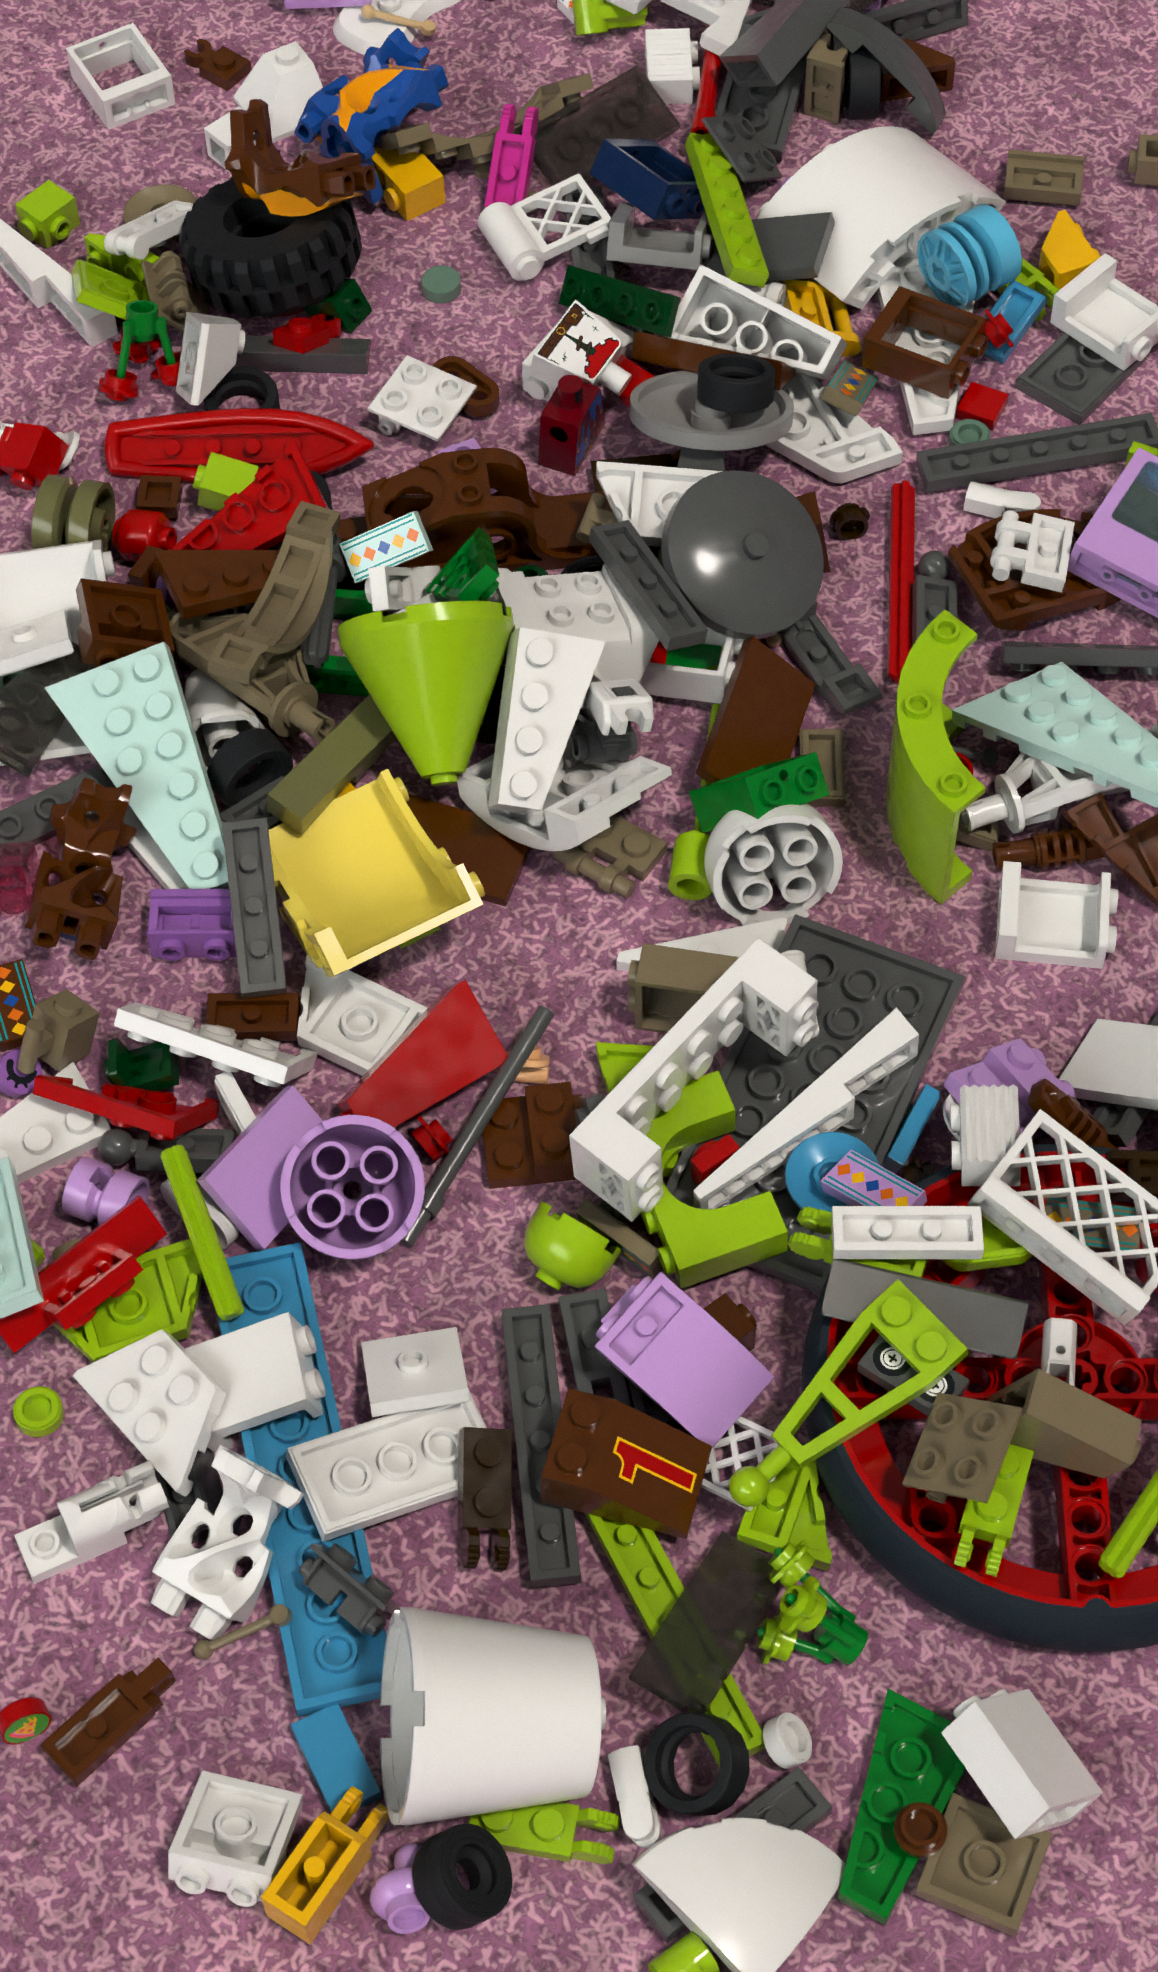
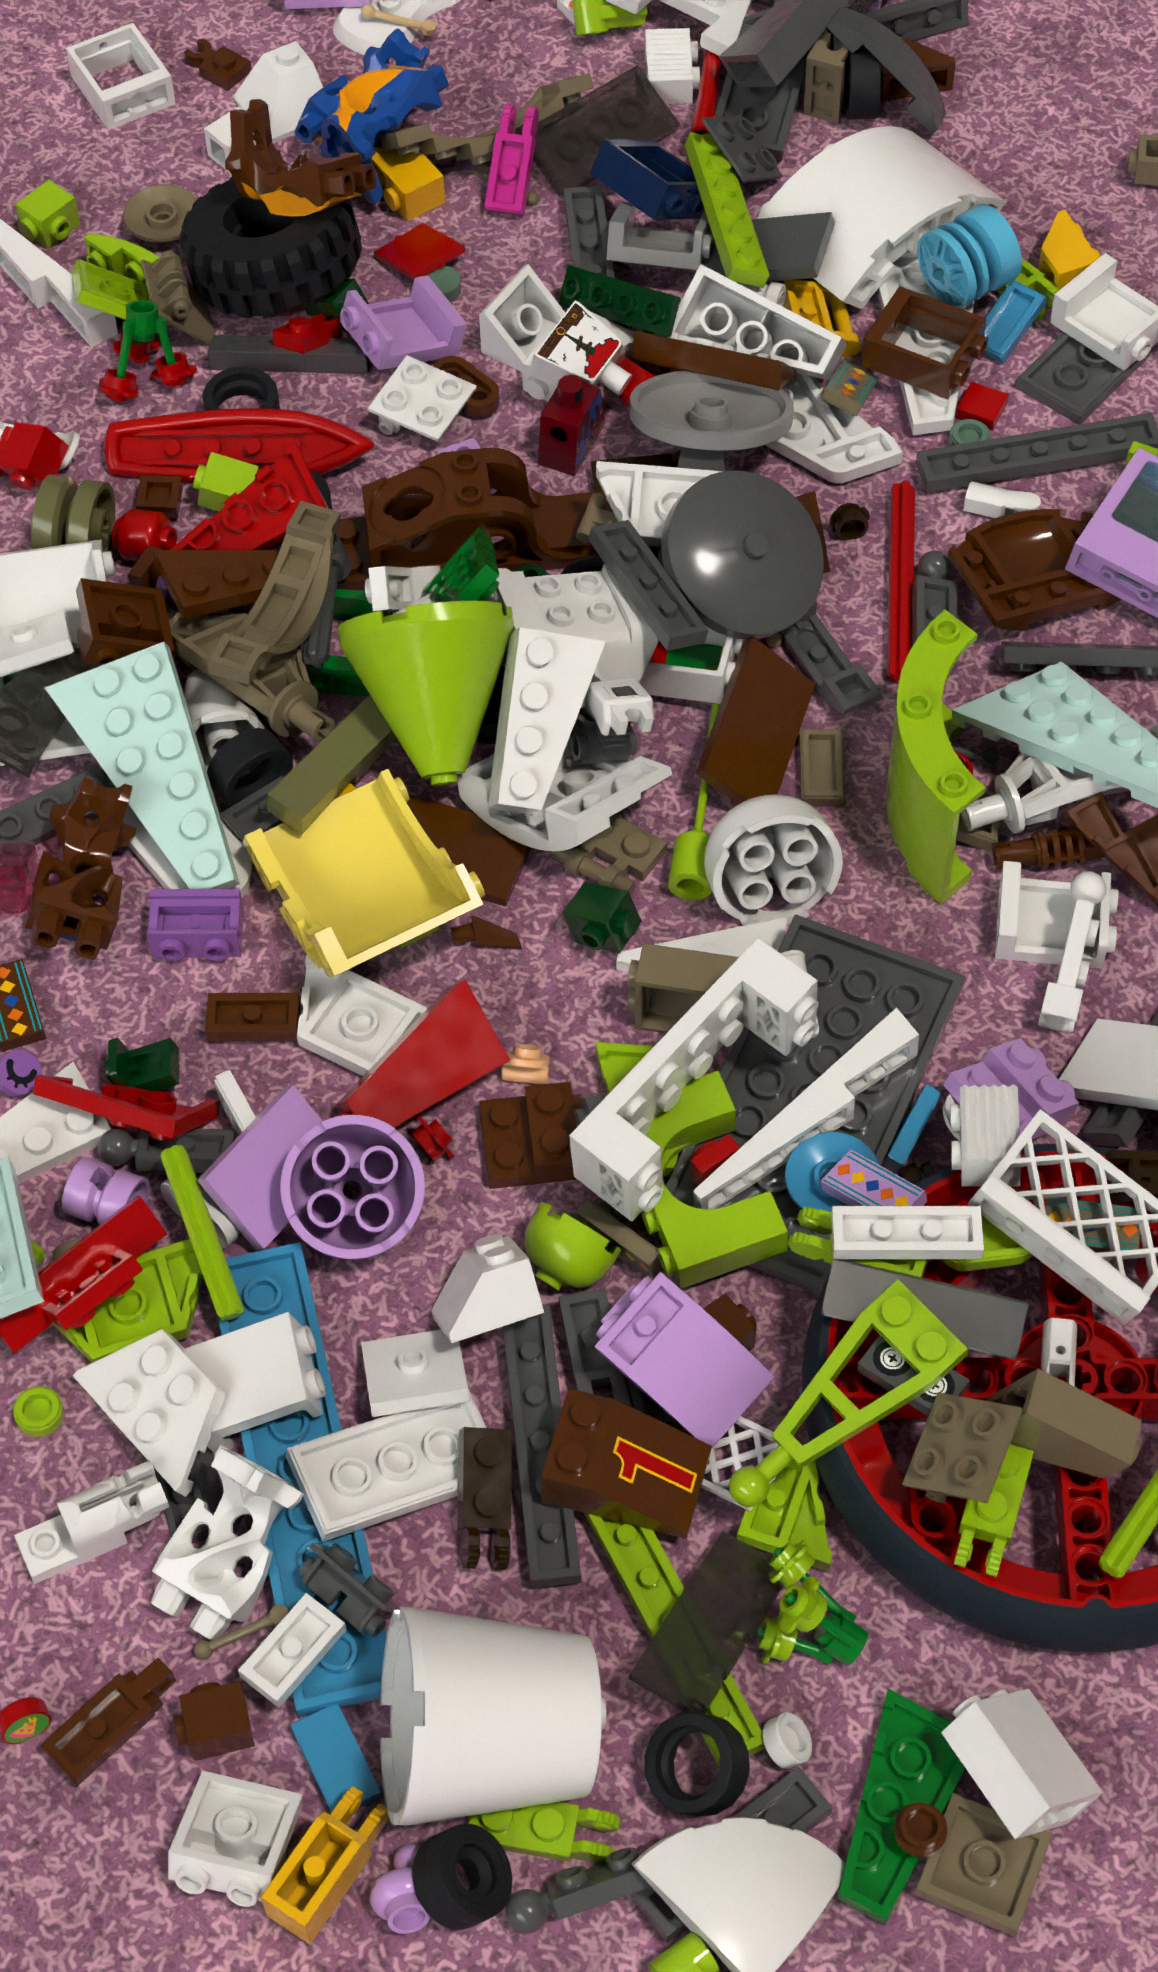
(58, 1032): dark tan brick -> none
(147, 230): white plate -> none
(207, 354): white slope -> none
(214, 1720): none -> reddish brown brick
(215, 1043): white wing -> none
(254, 908): dark grey plate -> none
(292, 1650): none -> white plate
(386, 545): light aqua tile -> none
(414, 326): none -> lavender panel
(419, 251): none -> red piece
(434, 1193): dark grey bar -> none
(485, 935): none -> reddish brown bar
(487, 1290): none -> white slope
(516, 235): white piece -> none
(518, 319): none -> white slope
(576, 1891): none -> dark grey plate
(602, 917): none -> dark green brick
(634, 1796): white bar -> none
(736, 383): black tyre -> none
(760, 789): green window -> none
(998, 330): red plate -> none
(1044, 177): dark tan plate -> none
(1046, 552): white plate -> none
(1062, 998): none -> white plate
(1068, 1113): reddish brown hinge -> none

